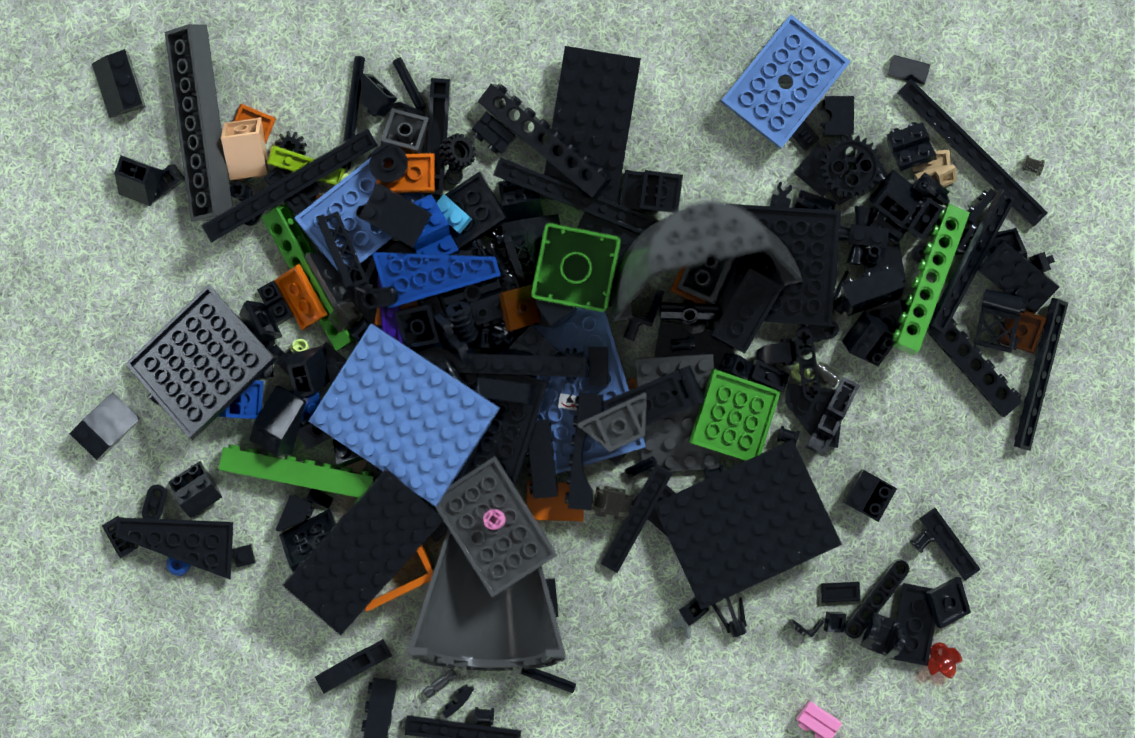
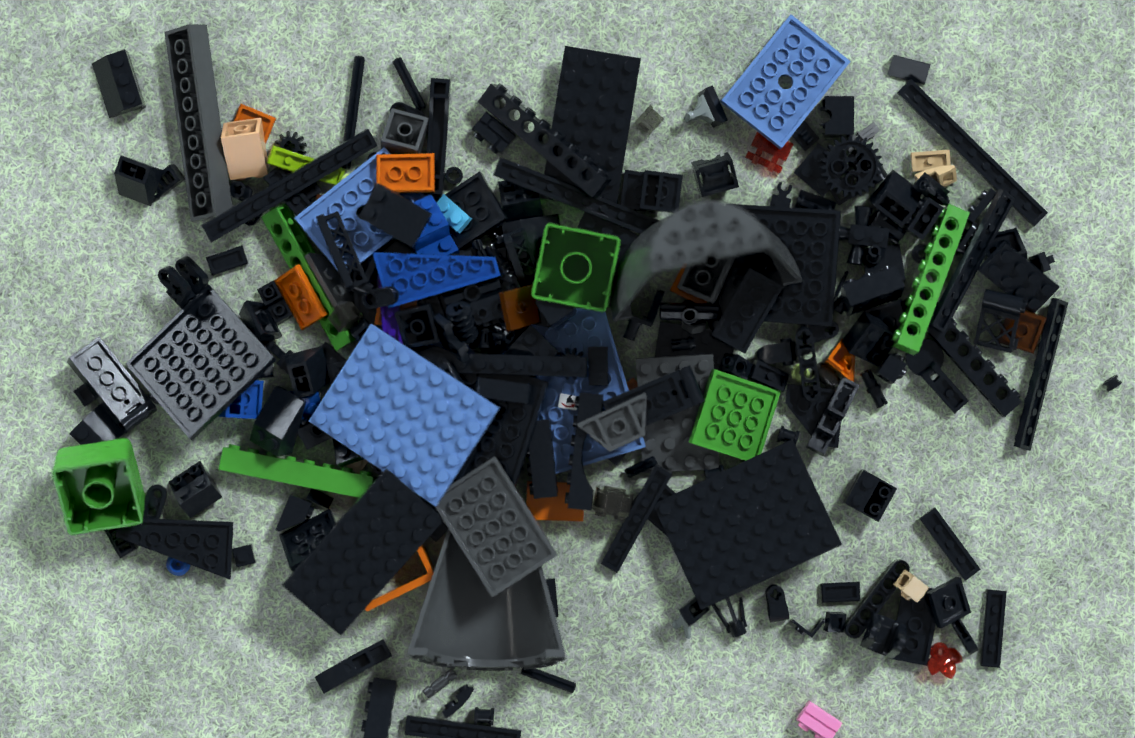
(84, 395): none -> black plate
(99, 486): none -> bright green brick
(111, 385): none -> hinge
(183, 284): none -> black piece
(227, 260): none -> black tile
(299, 344): yellowish green plate -> none
(376, 96): black slope -> none
(389, 153): black plate -> none
(450, 156): black tyre -> none
(498, 519): bright pink wheel -> none
(649, 120): none -> clear smoke panel
(708, 108): none -> piece
(715, 175): none -> black piece
(764, 145): none -> clear red plate
(776, 607): none -> black piece
(842, 361): none -> orange slope
(867, 132): none -> light grey axle
(873, 388): none -> black pin
(891, 368): none -> black brick
(910, 146): black plate -> none
(910, 586): none -> tan brick
(922, 540): black bush -> none
(929, 352): none -> black tile
(944, 388): none -> black plate
(964, 636): none -> black piece
(993, 628): none -> black tile
(1032, 165): clear smoke bush -> none
(1112, 383): none -> black bush

